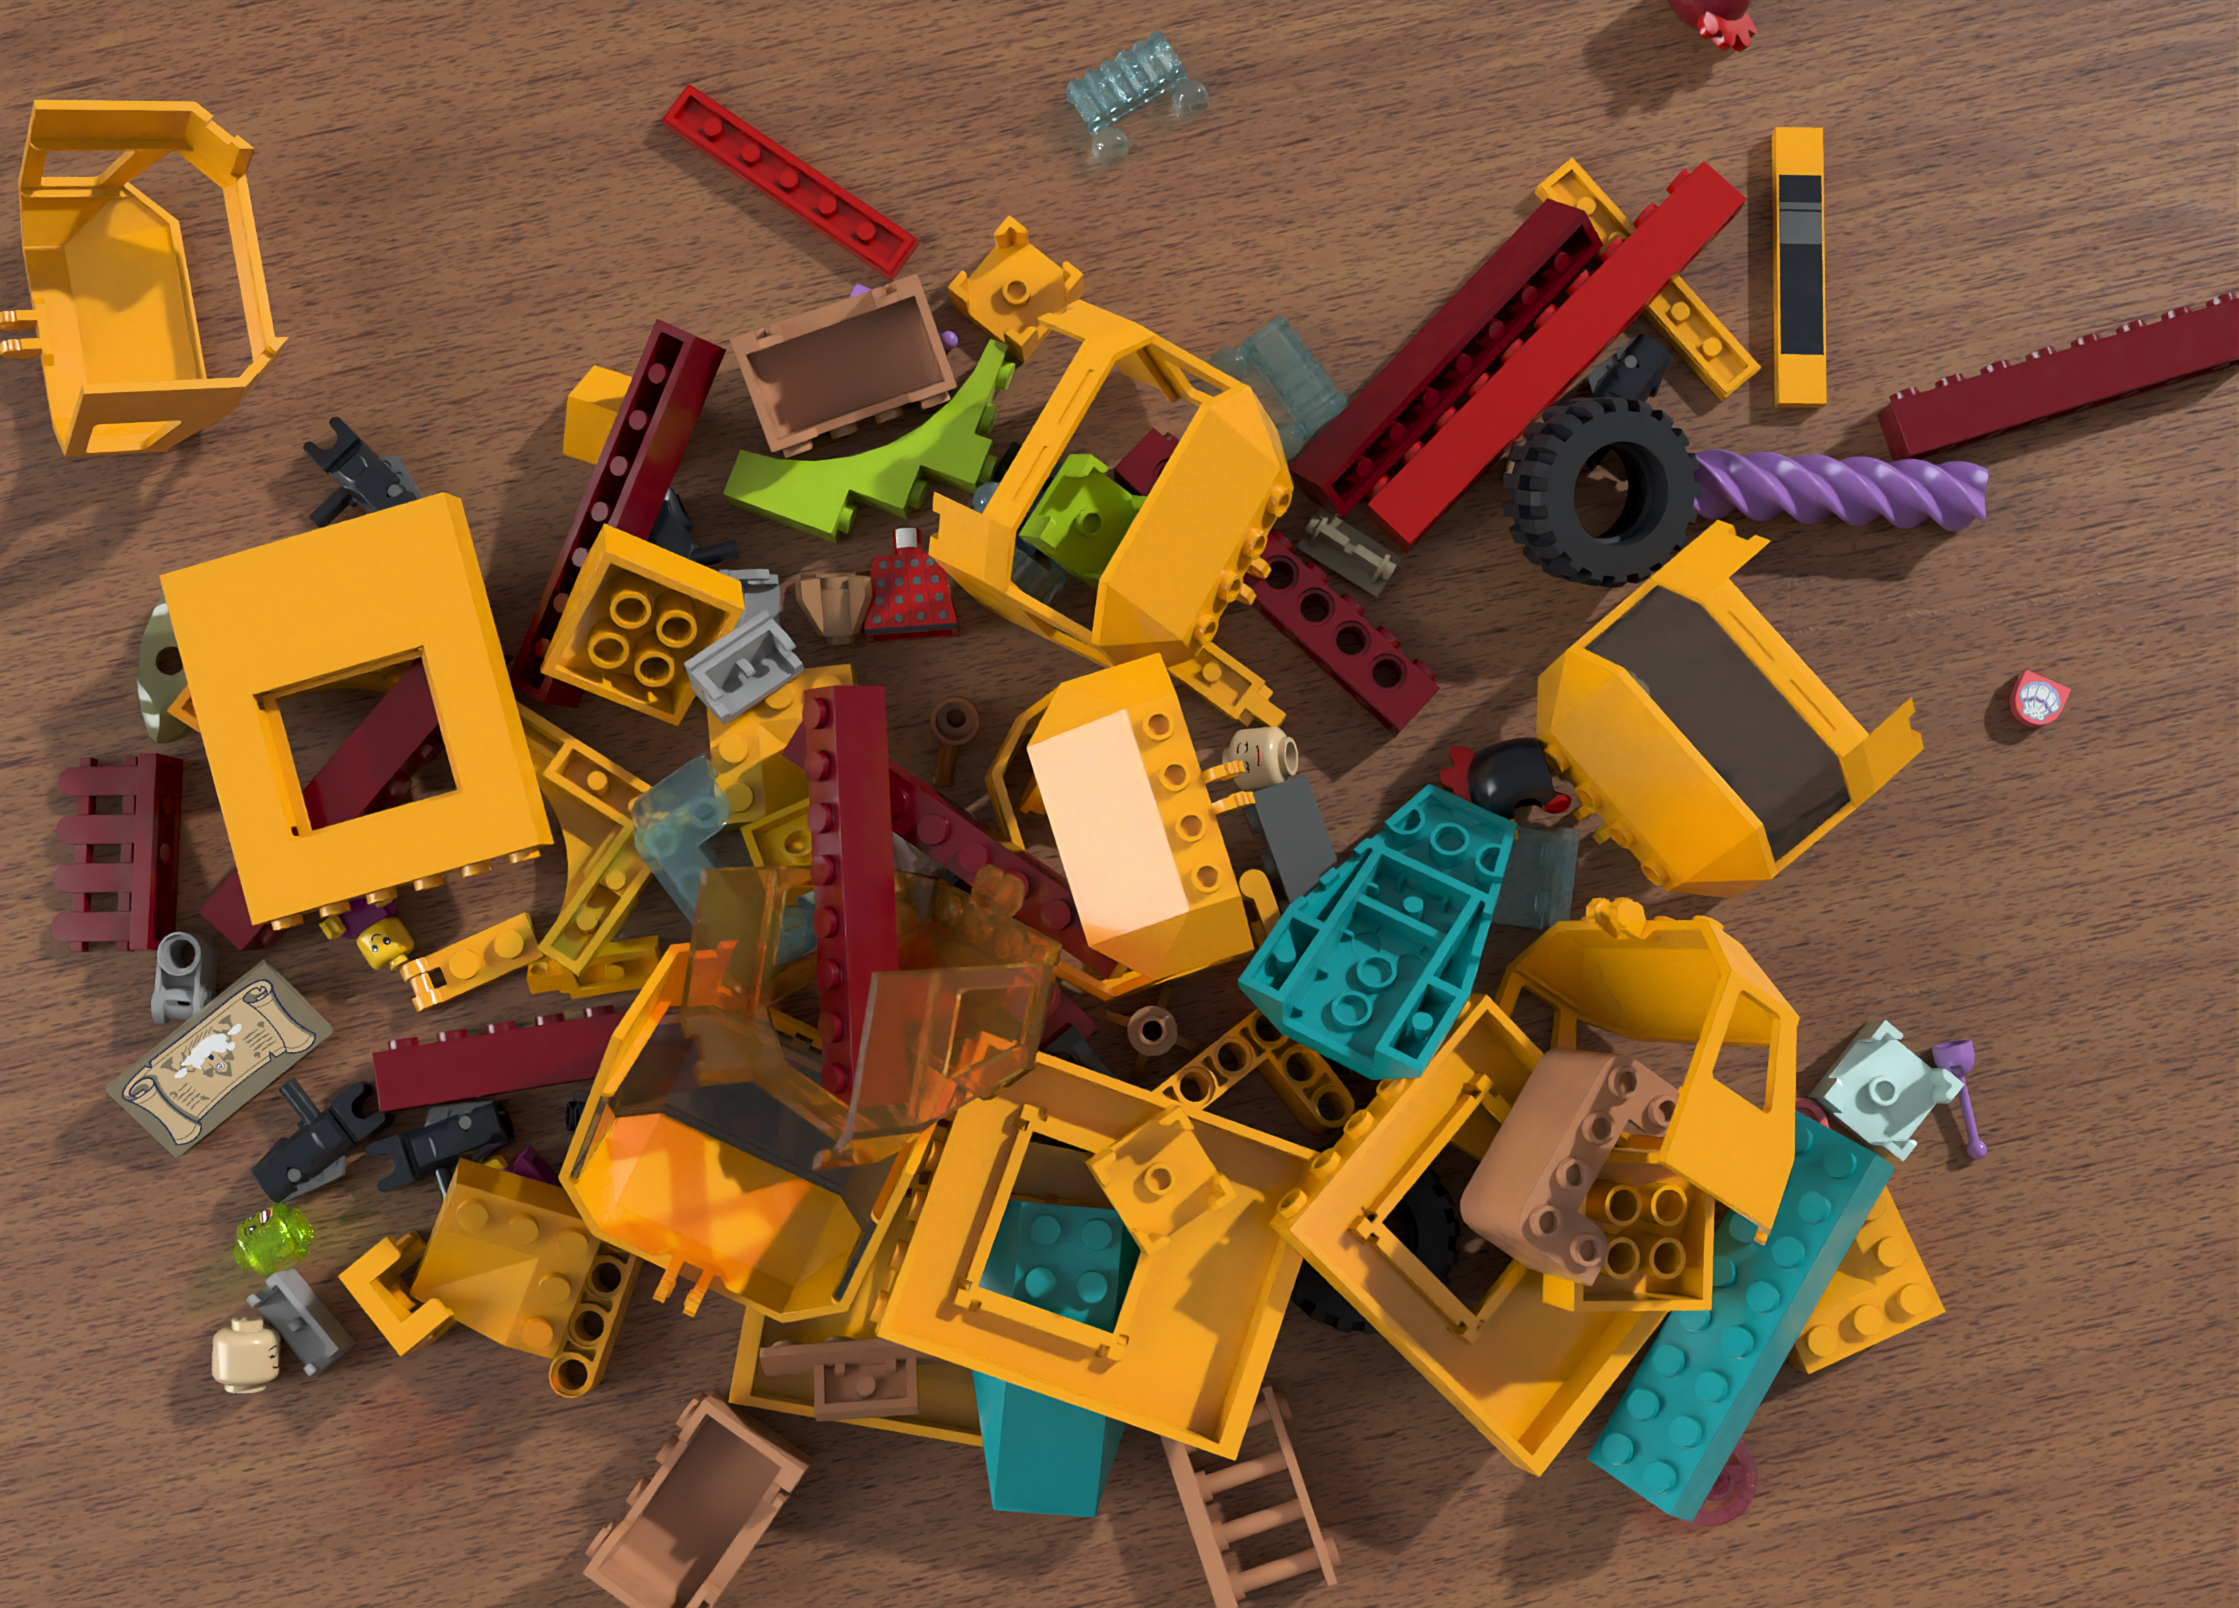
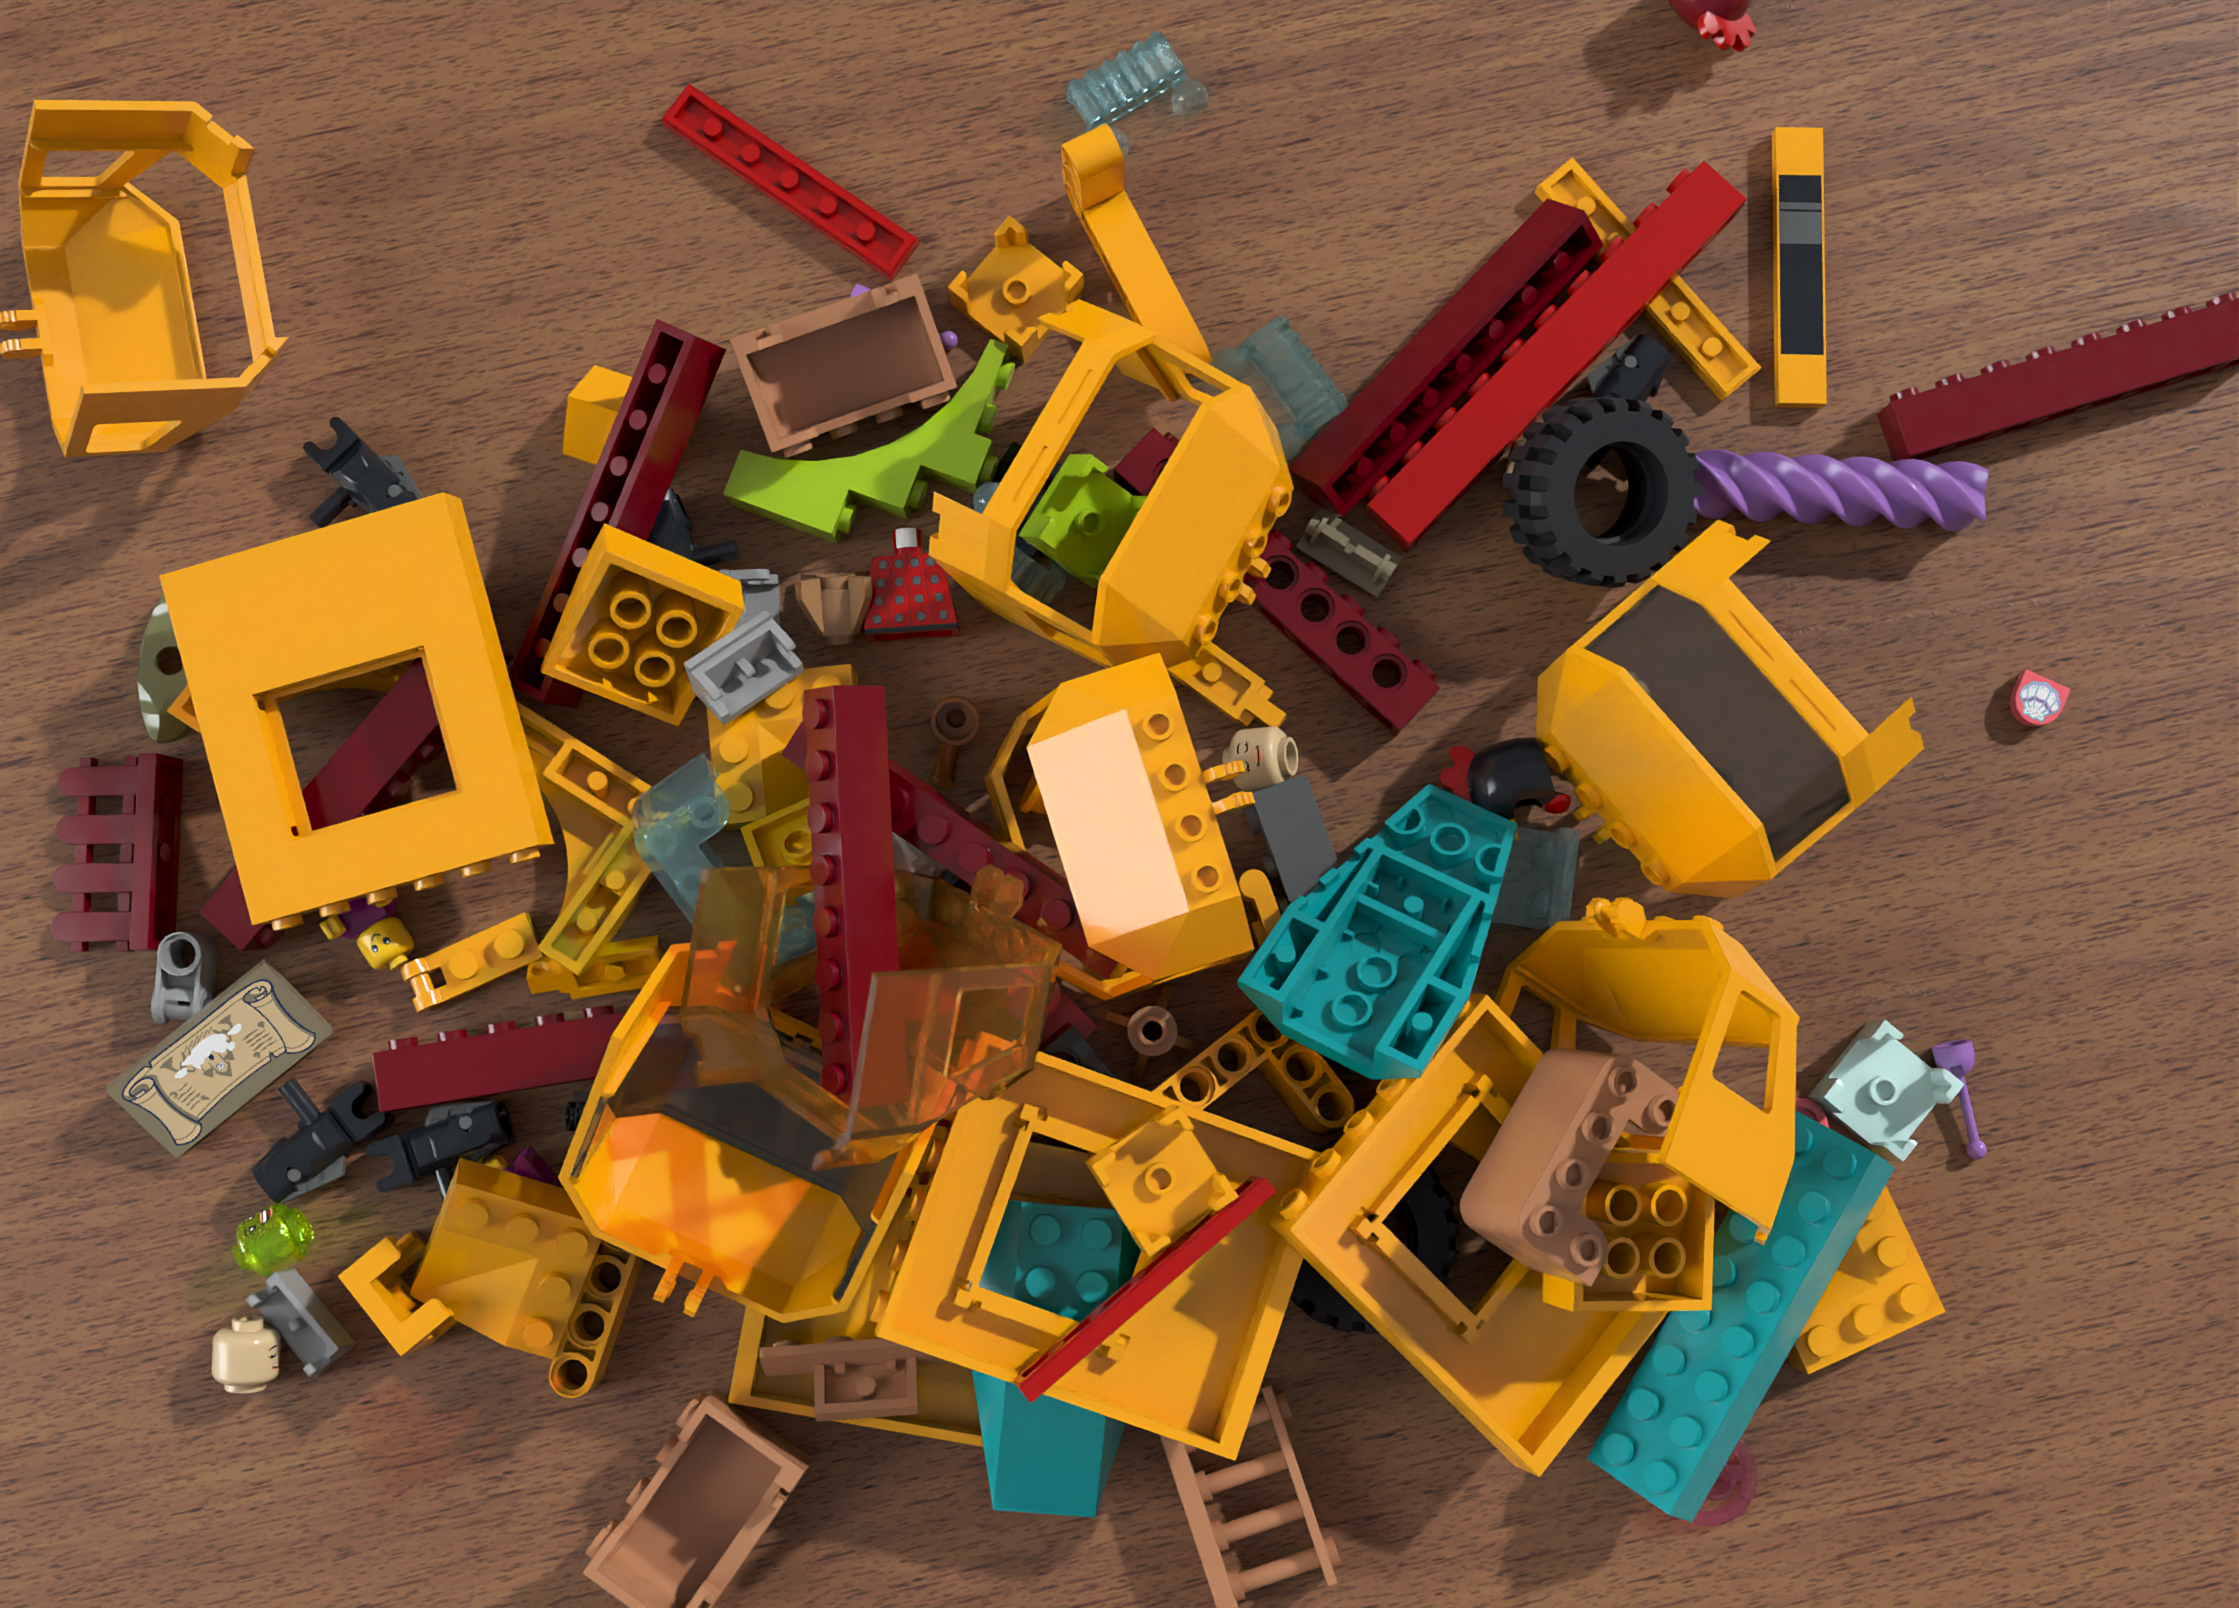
(1096, 188): none -> light orange beam
(1141, 1289): none -> red tile

